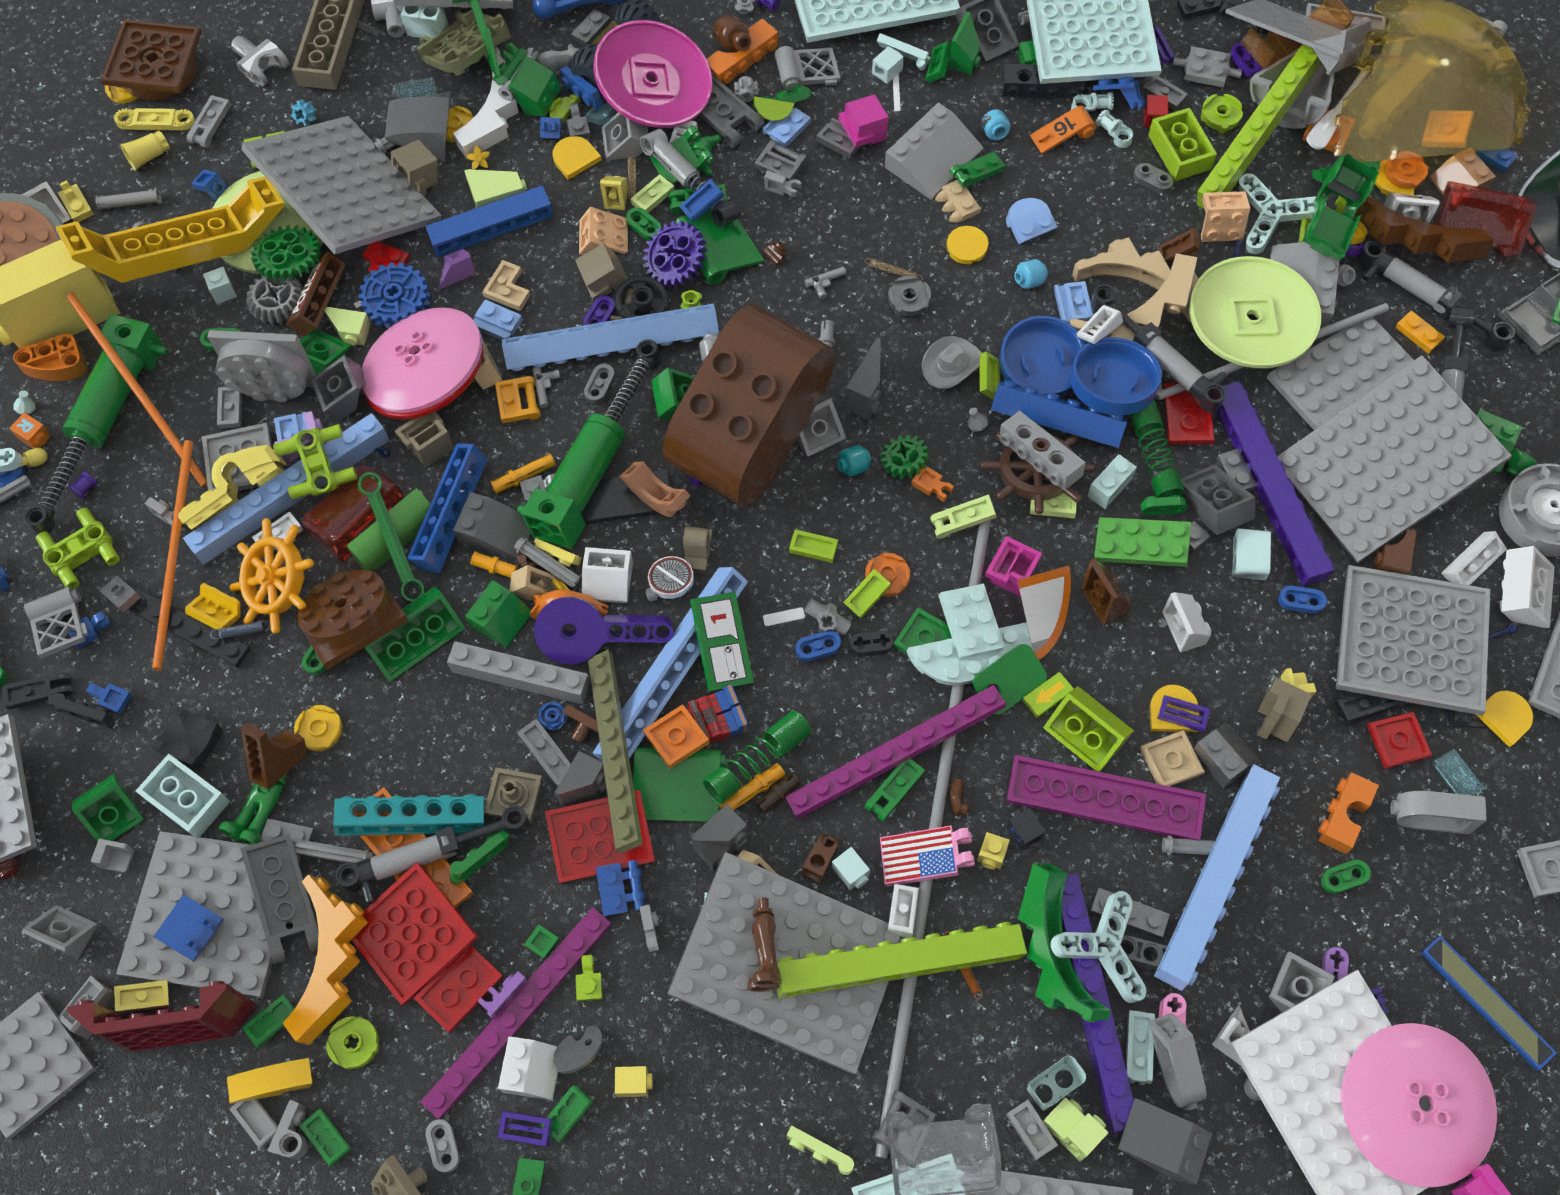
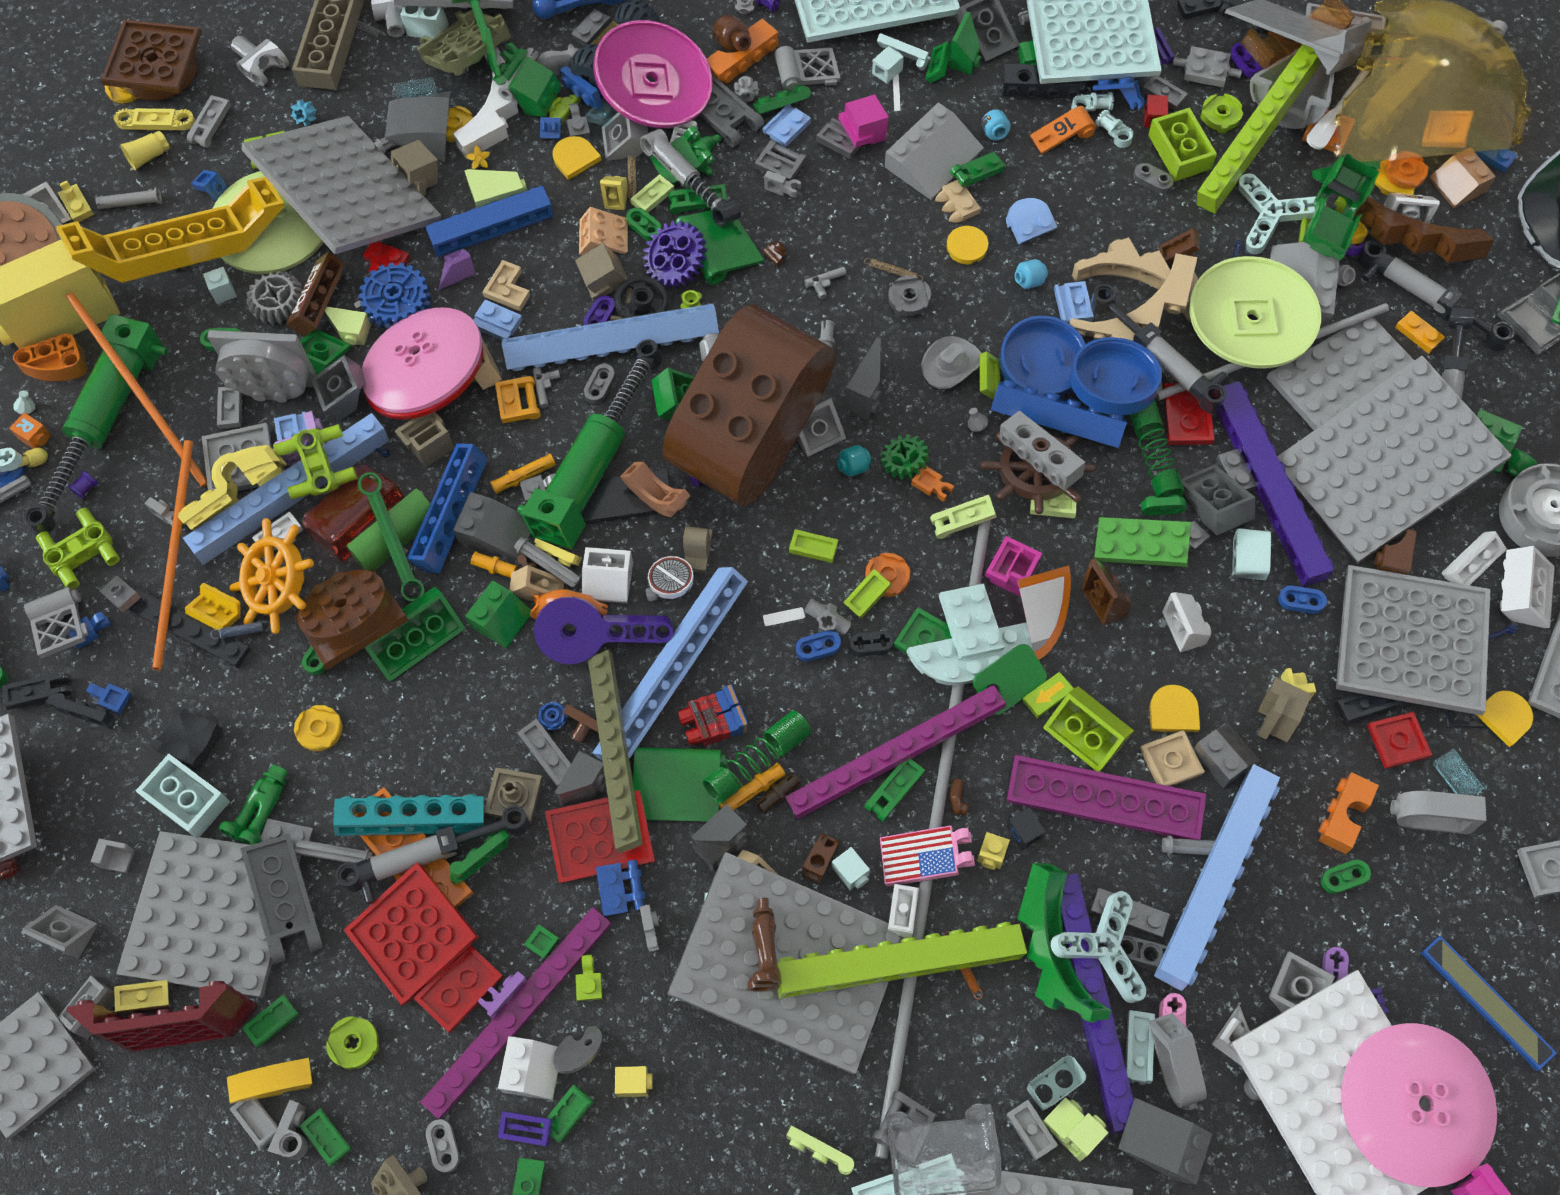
(107, 810): green slope -> none
(188, 928): blue plate -> none
(273, 757): reddish brown arch -> none
(286, 253): green gear -> none
(334, 961): light orange arch -> none
(519, 673): light grey brick -> none
(556, 585): piece -> none
(676, 736): orange plate -> none
(702, 200): blue tile -> none
(721, 641): tile -> none
(772, 109): lime tile -> none
(1107, 317): white slope -> none
(1111, 481): light aqua brick -> none
(1181, 721): dark purple tile -> none
(1225, 216): light nougat bracket -> none
(1497, 213): clear red windscreen -> none

